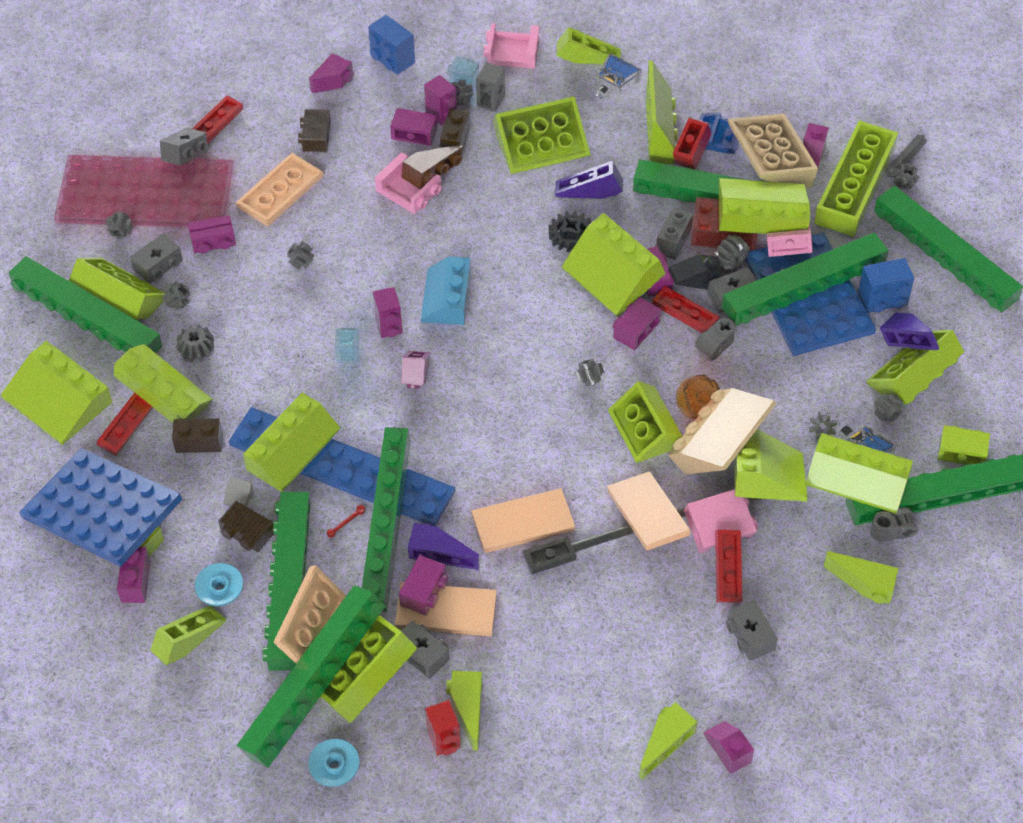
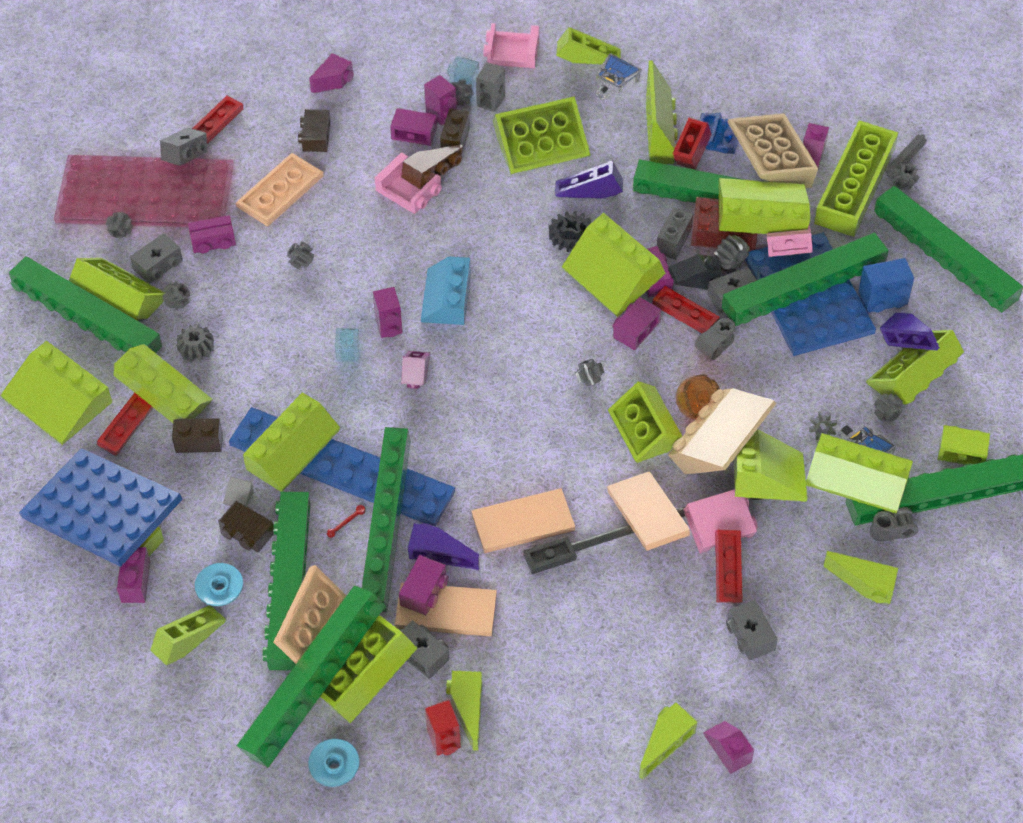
(391, 44): blue brick -> none

